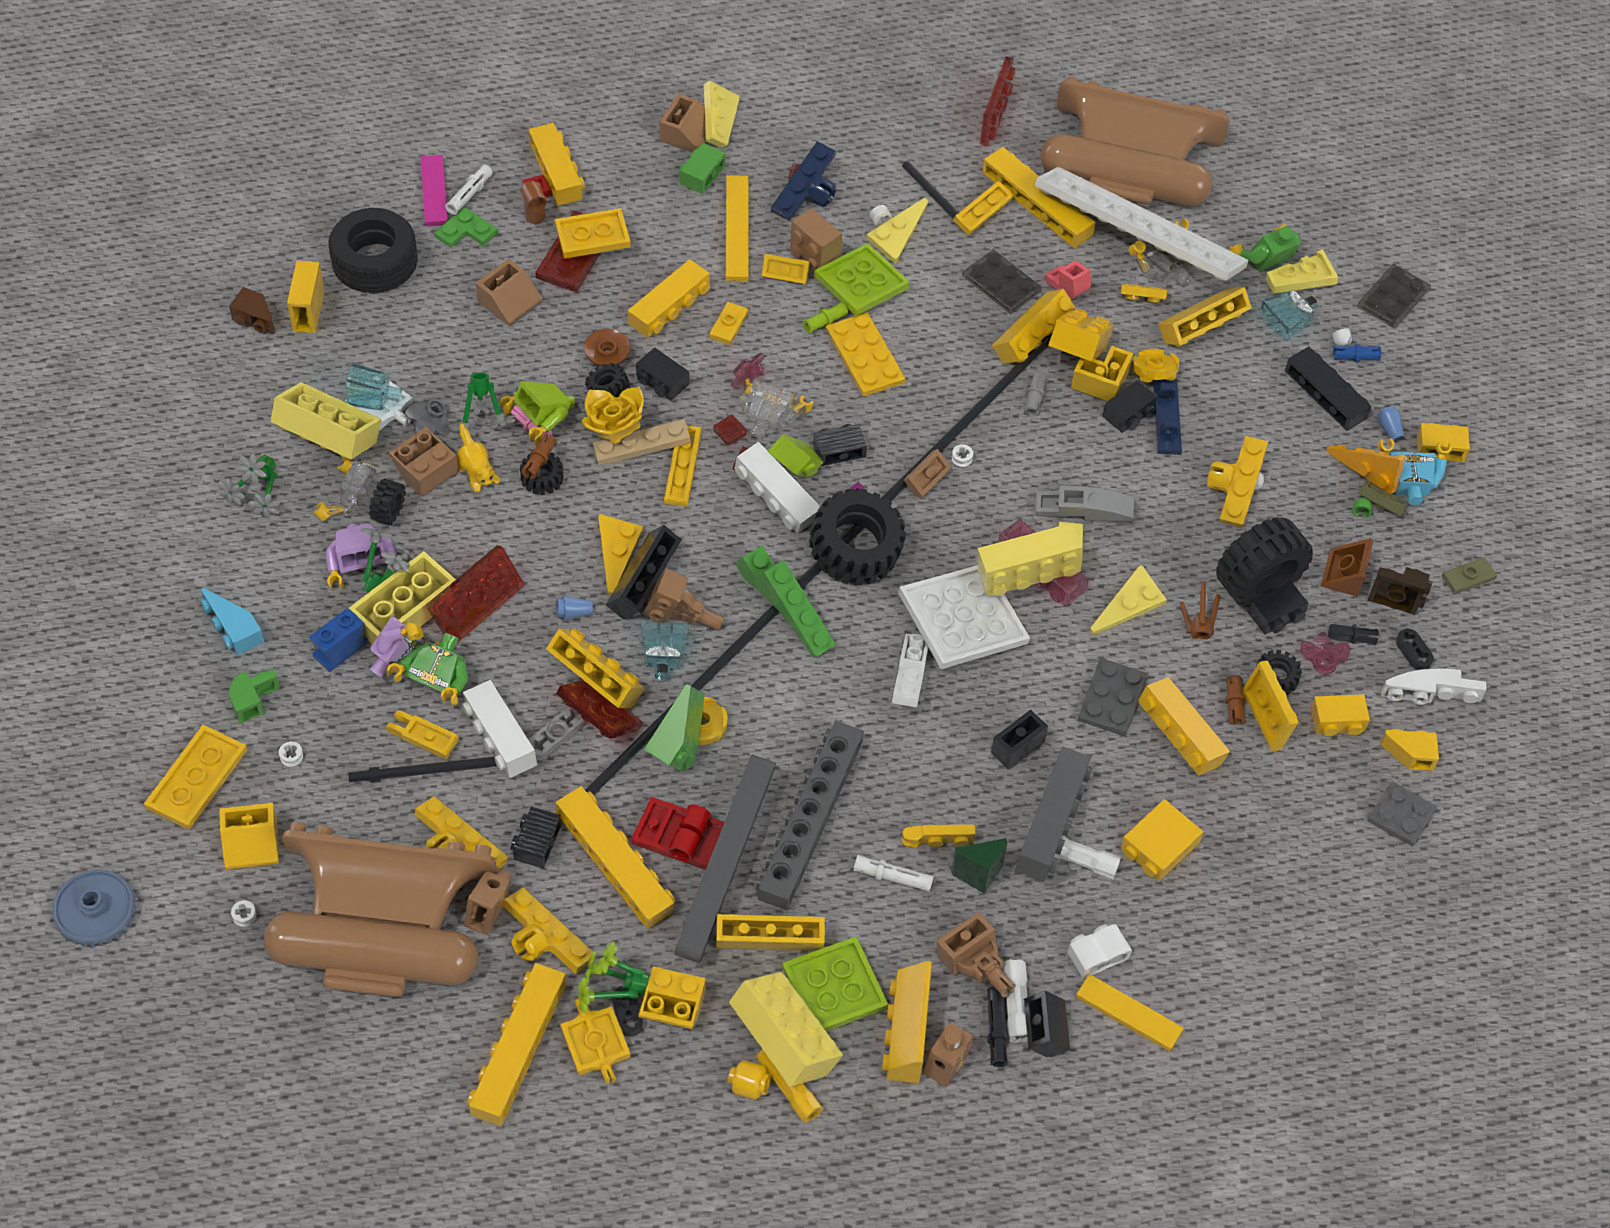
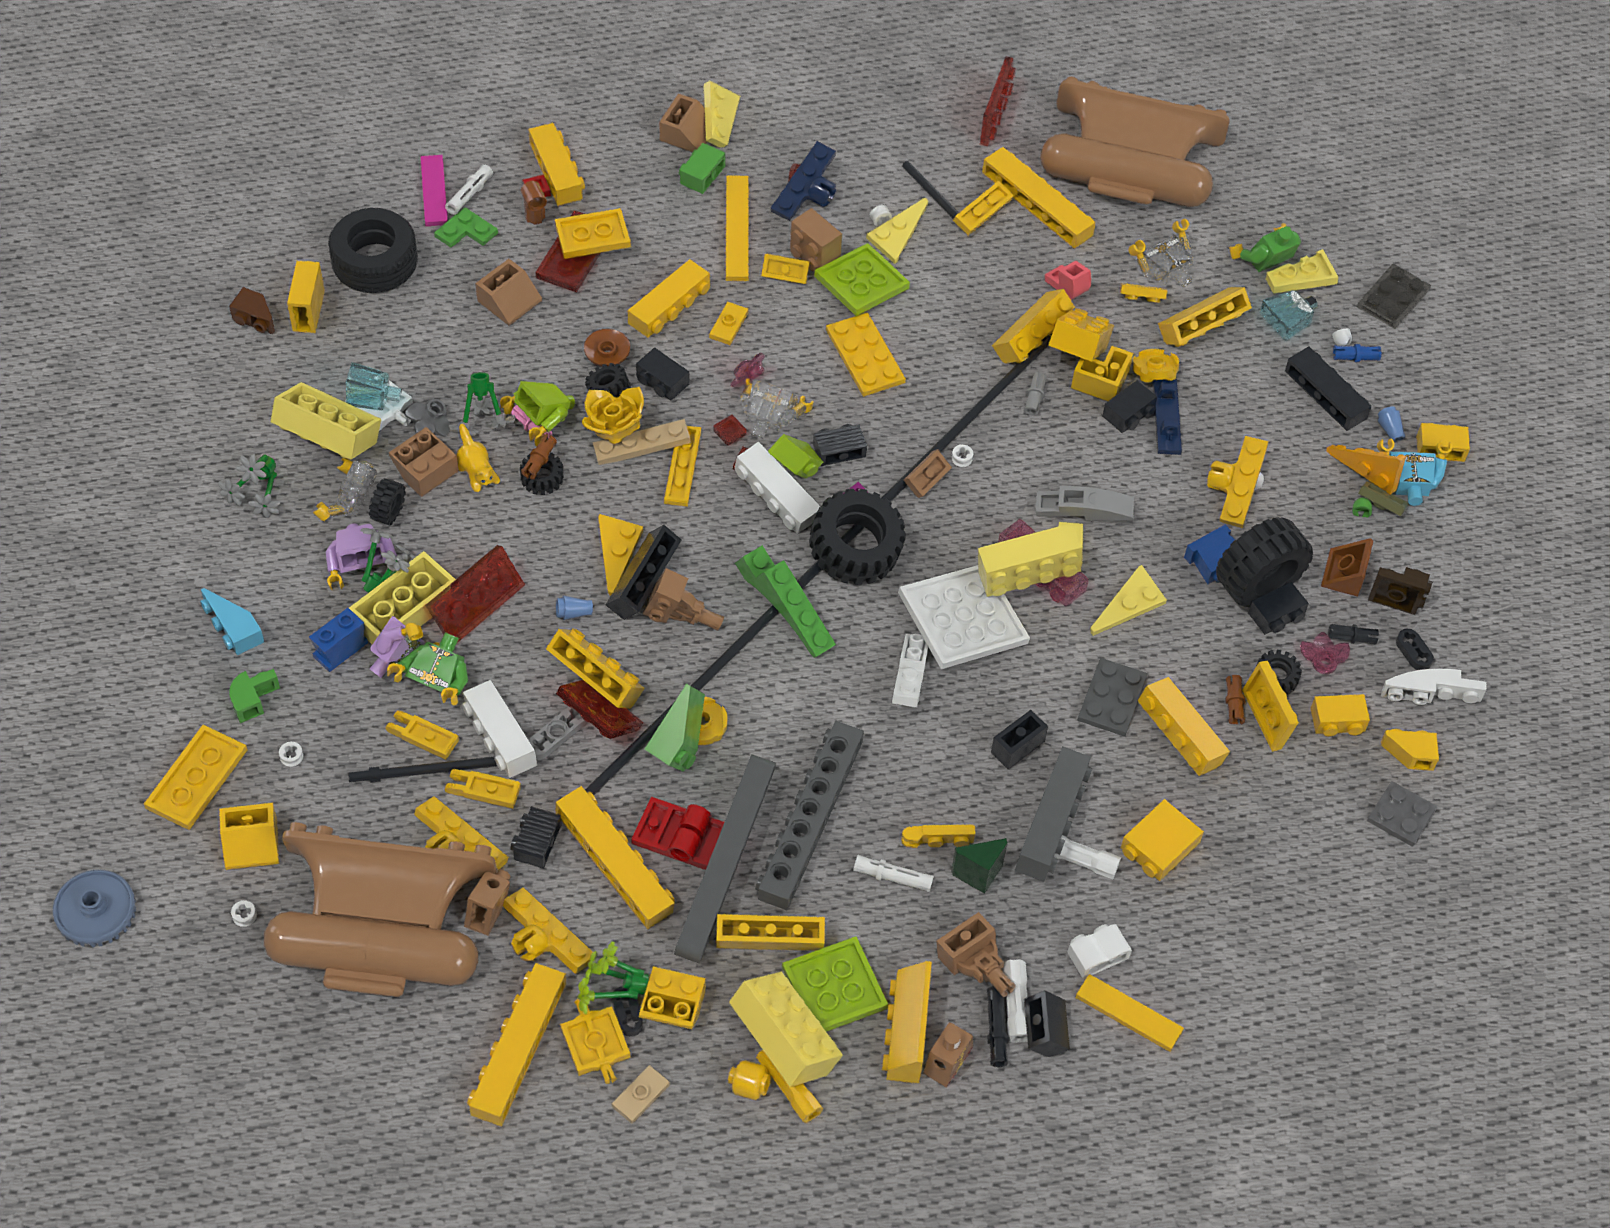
(484, 788): none -> yellow hinge
(640, 1094): none -> tan plate
(664, 646): clear light blue torso -> none
(825, 317): lime pin -> none
(1002, 281): clear smoke plate -> none
(1141, 223): white plate -> none
(1201, 626): dark orange plant -> none
(1207, 551): none -> blue hips
(1469, 575): olive plate -> none

